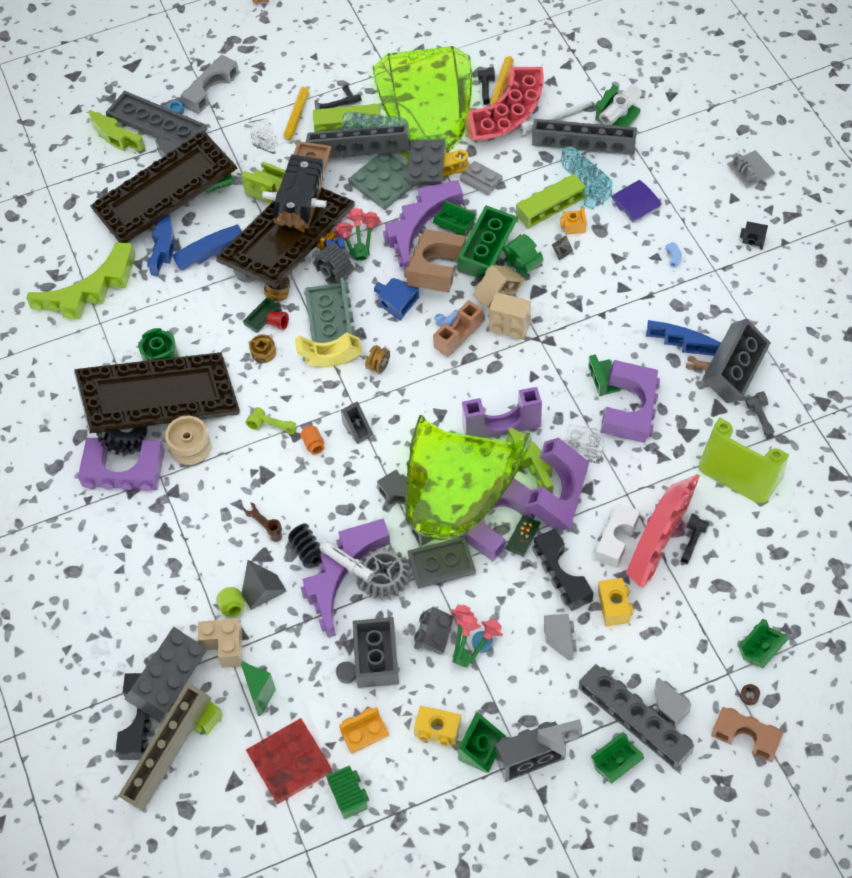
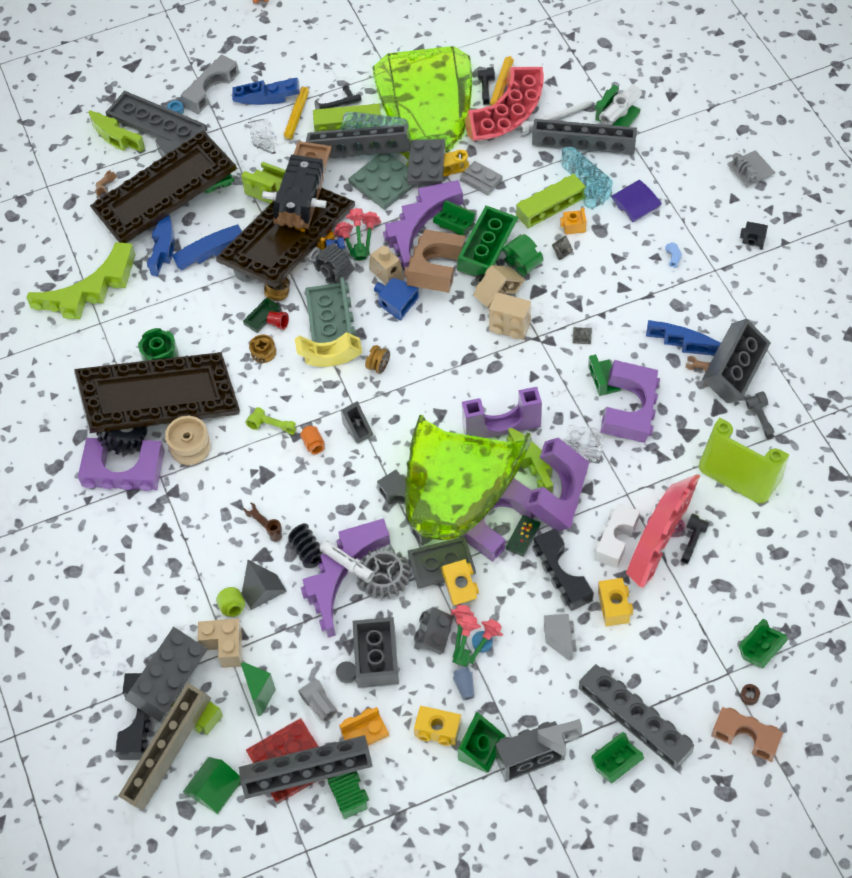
(108, 177): none -> medium nougat arm
(213, 784): none -> green slope
(261, 94): none -> blue slope
(305, 767): none -> dark grey brick
(315, 696): none -> light grey piece
(385, 265): none -> tan torso
(441, 320): light blue arm -> none
(449, 338): nougat arch -> none
(456, 594): none -> yellow brick
(464, 681): none -> sand blue cone
(582, 335): none -> clear smoke slope
(669, 703): light grey slope -> none

